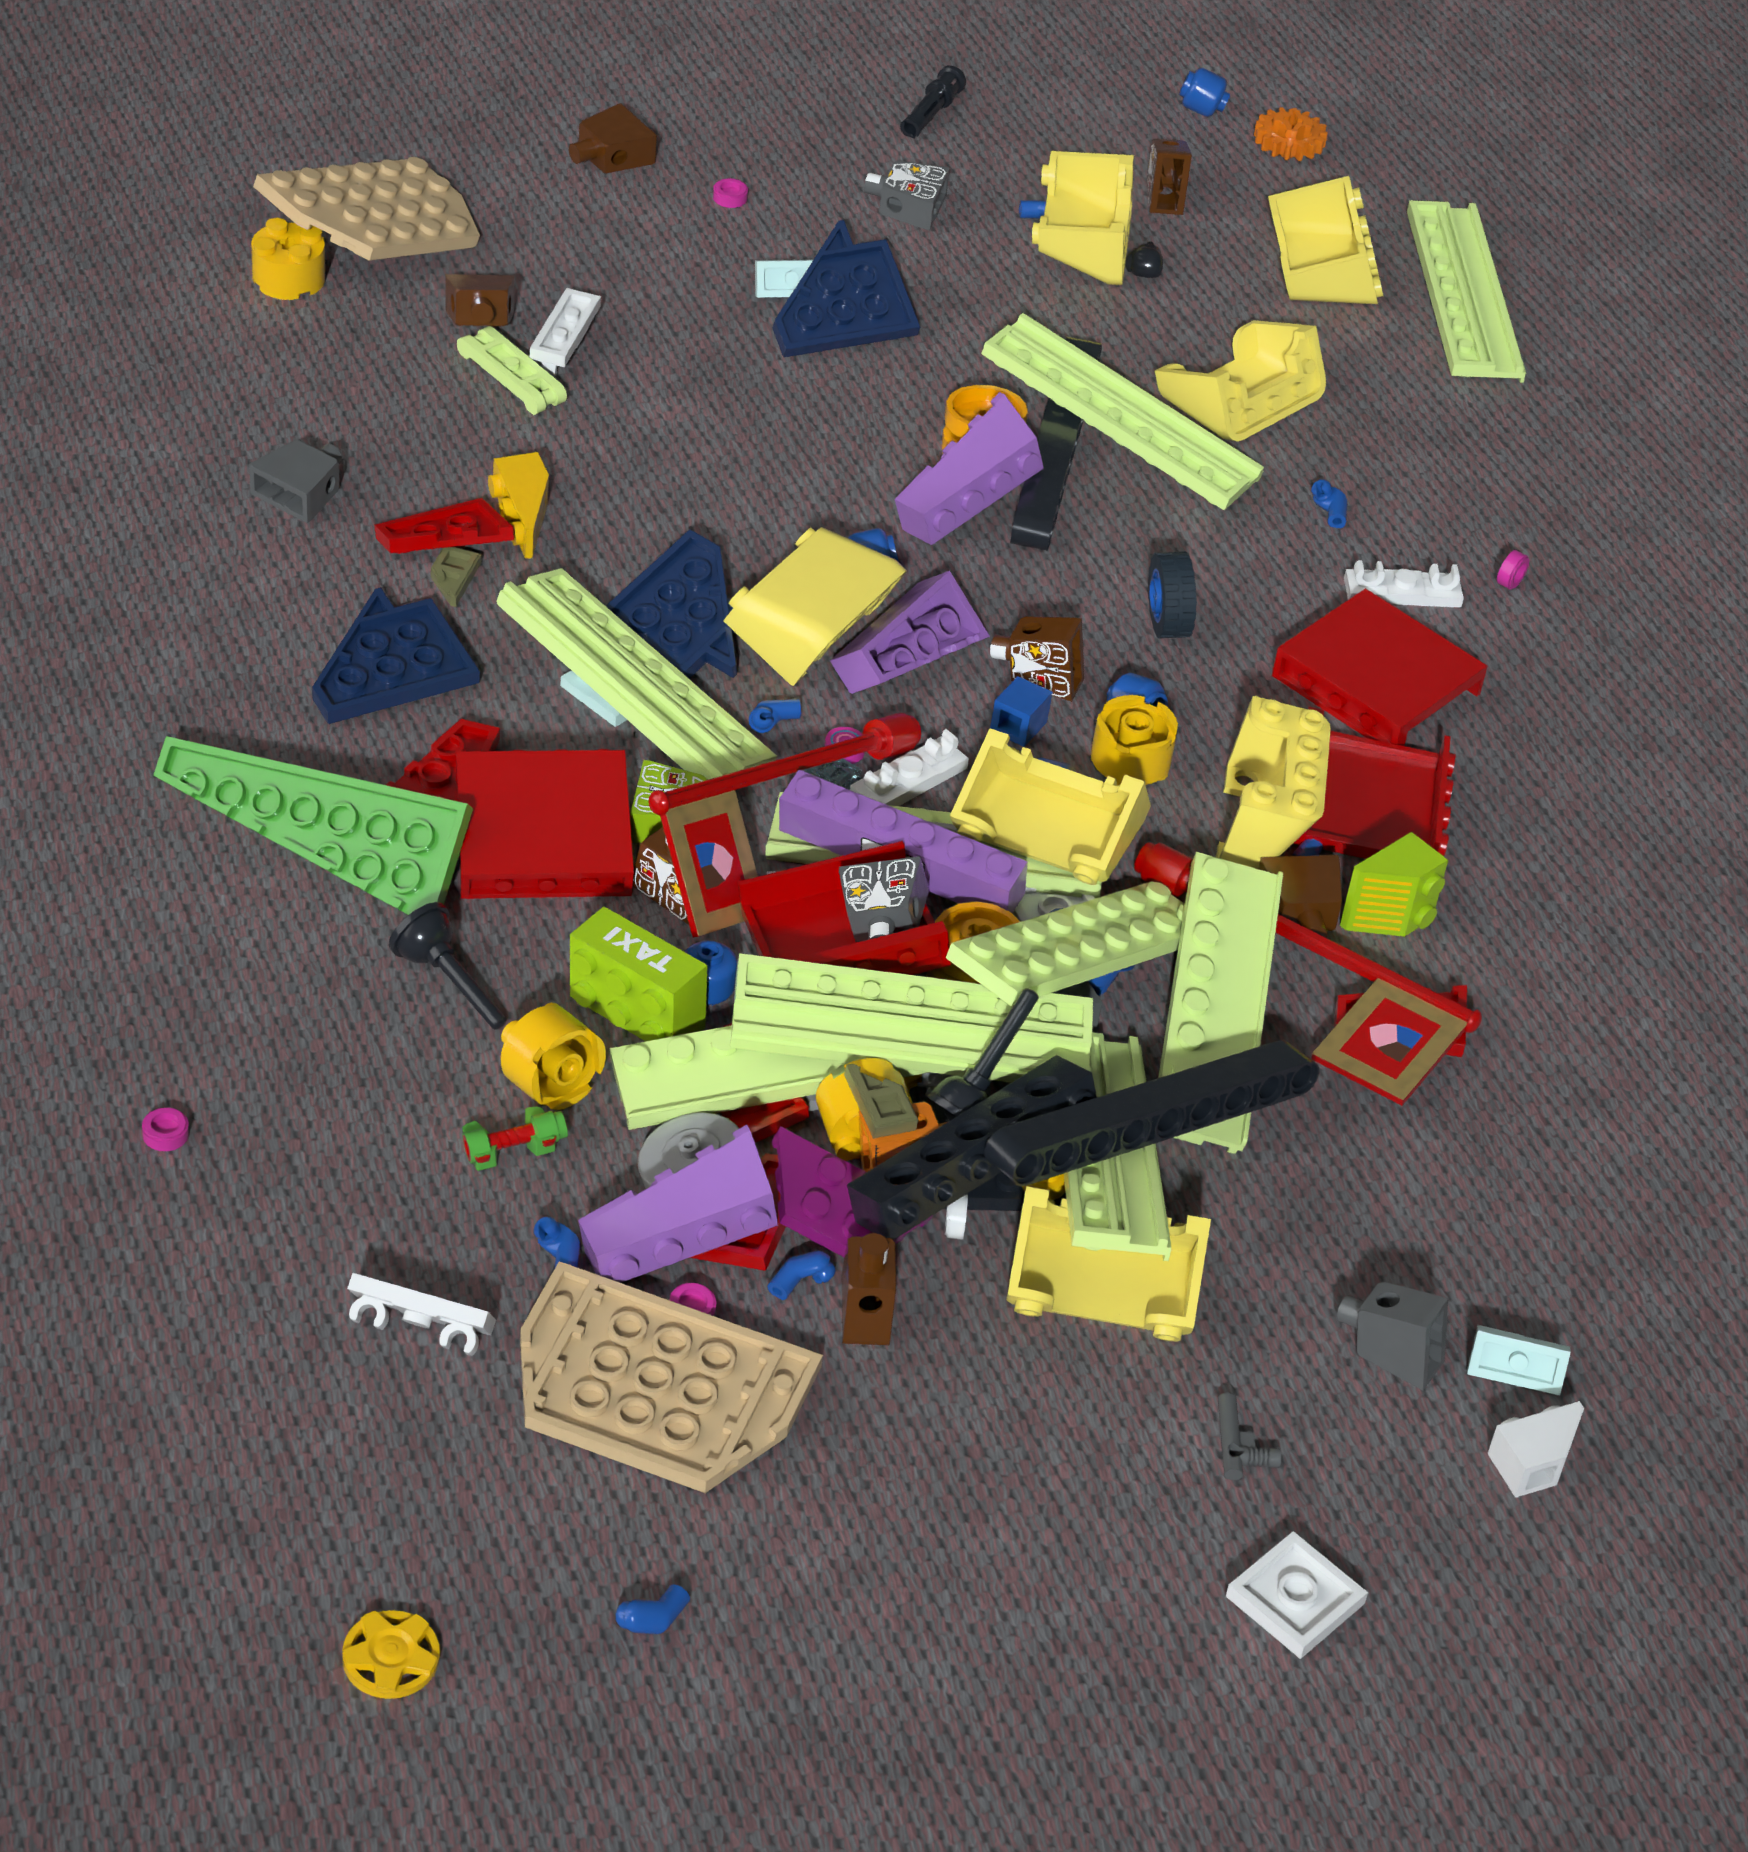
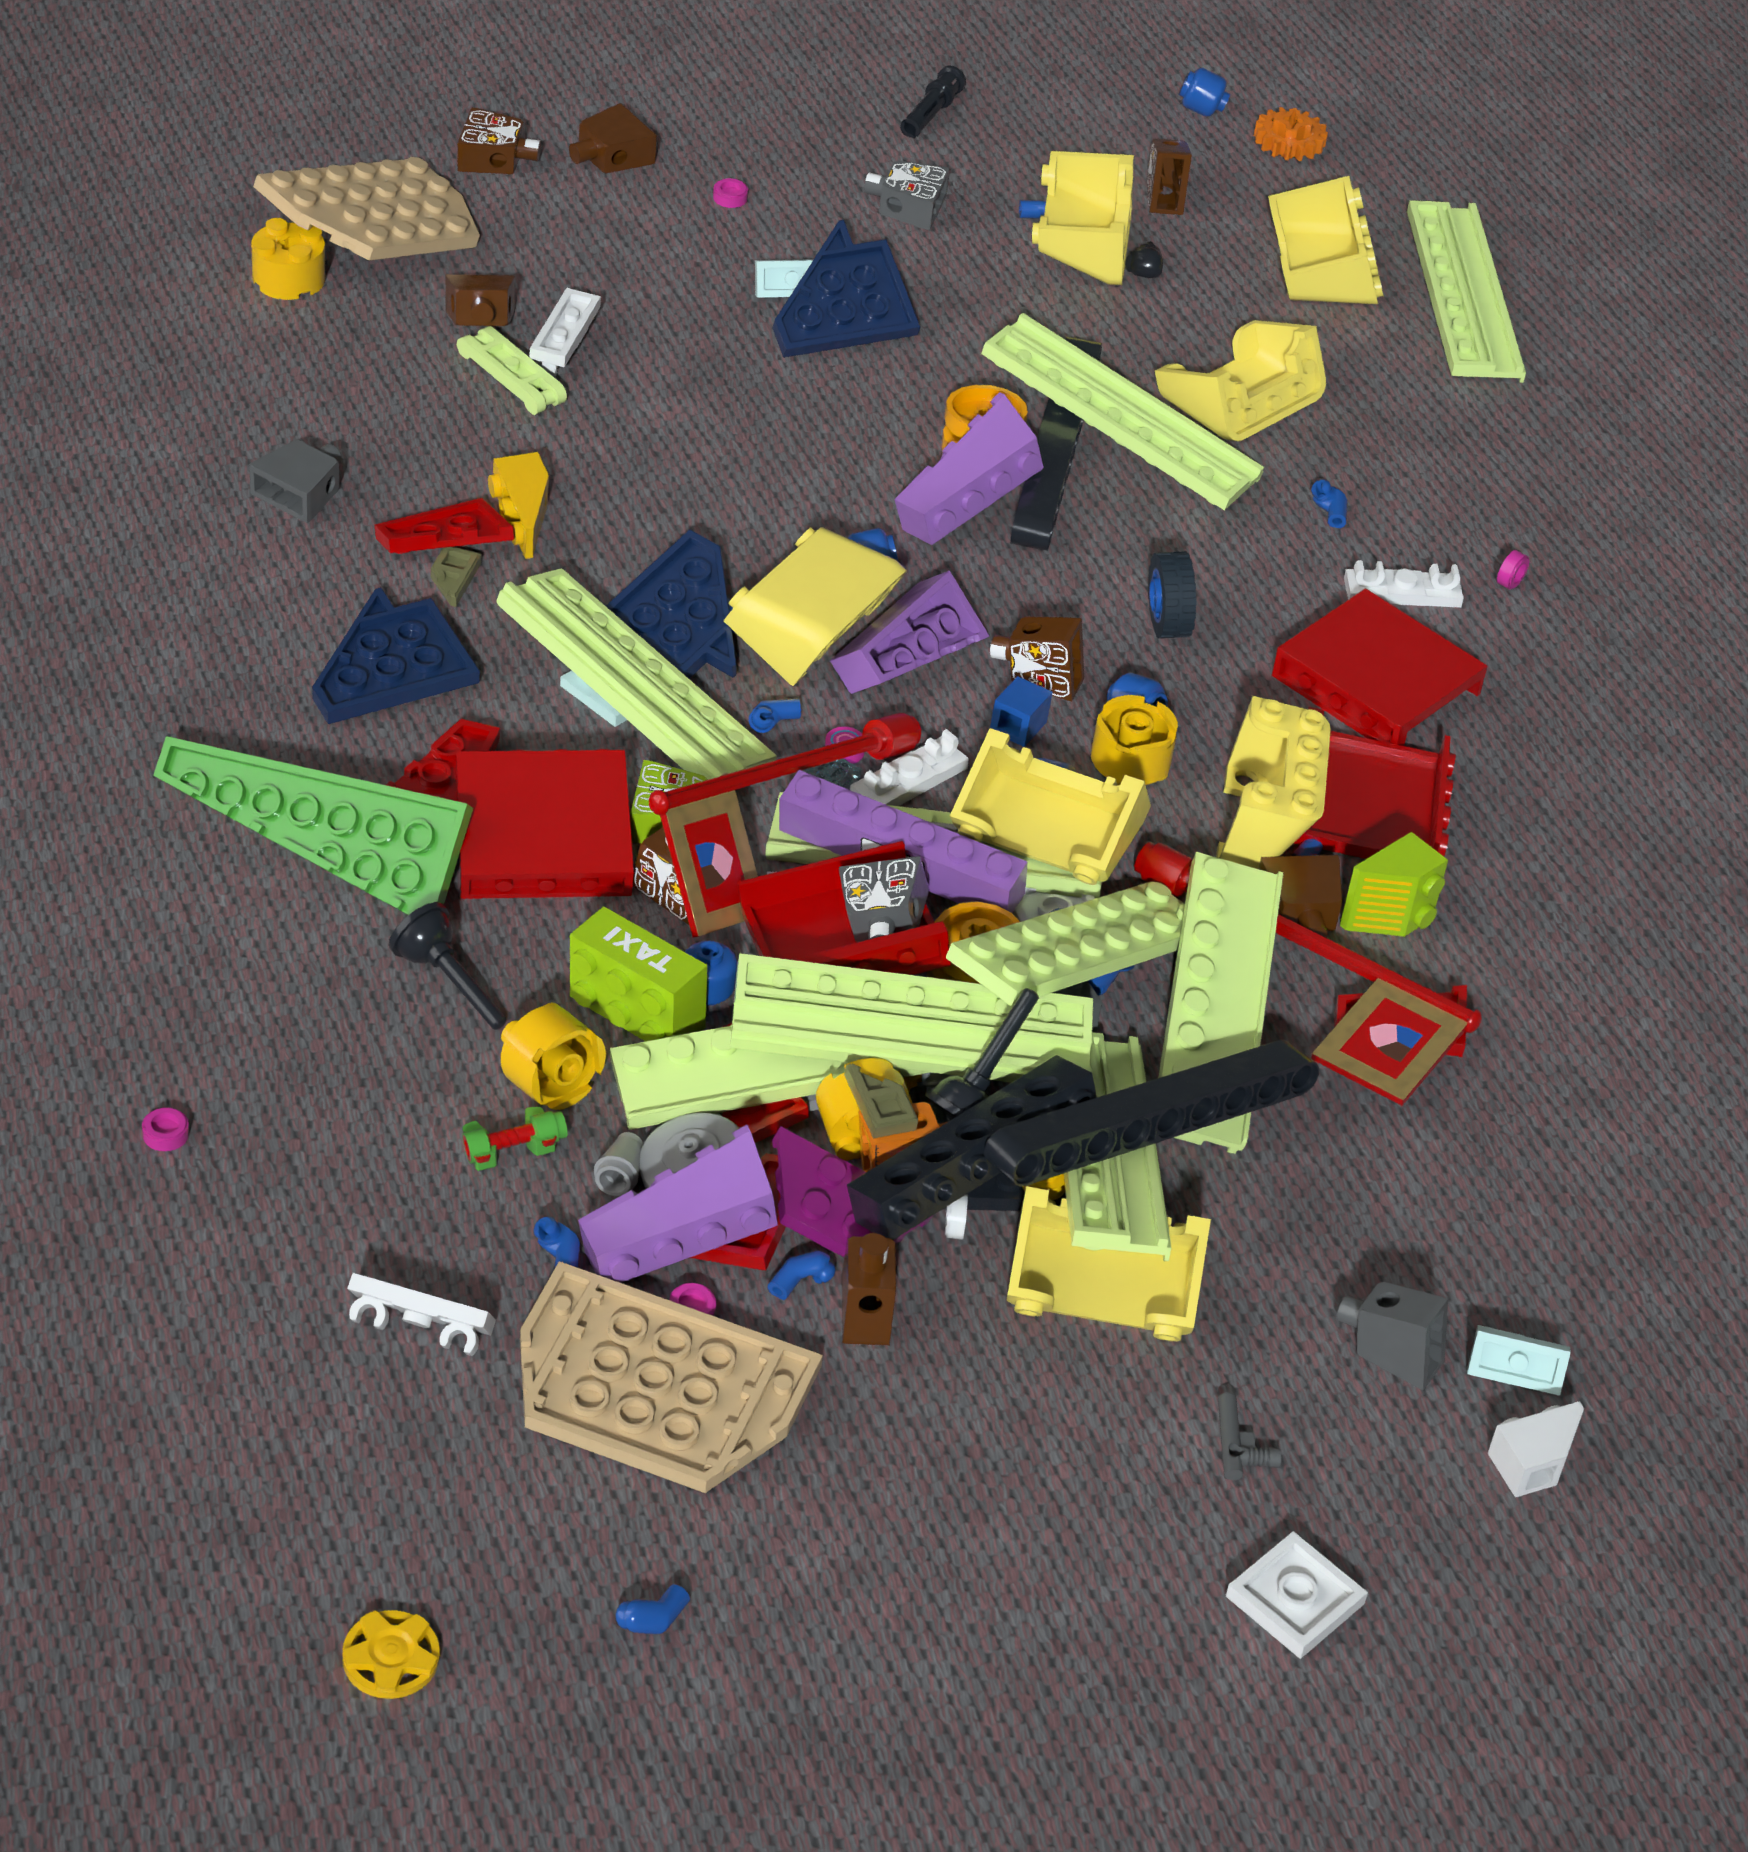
(494, 143): none -> reddish brown torso
(619, 1166): none -> light grey cone

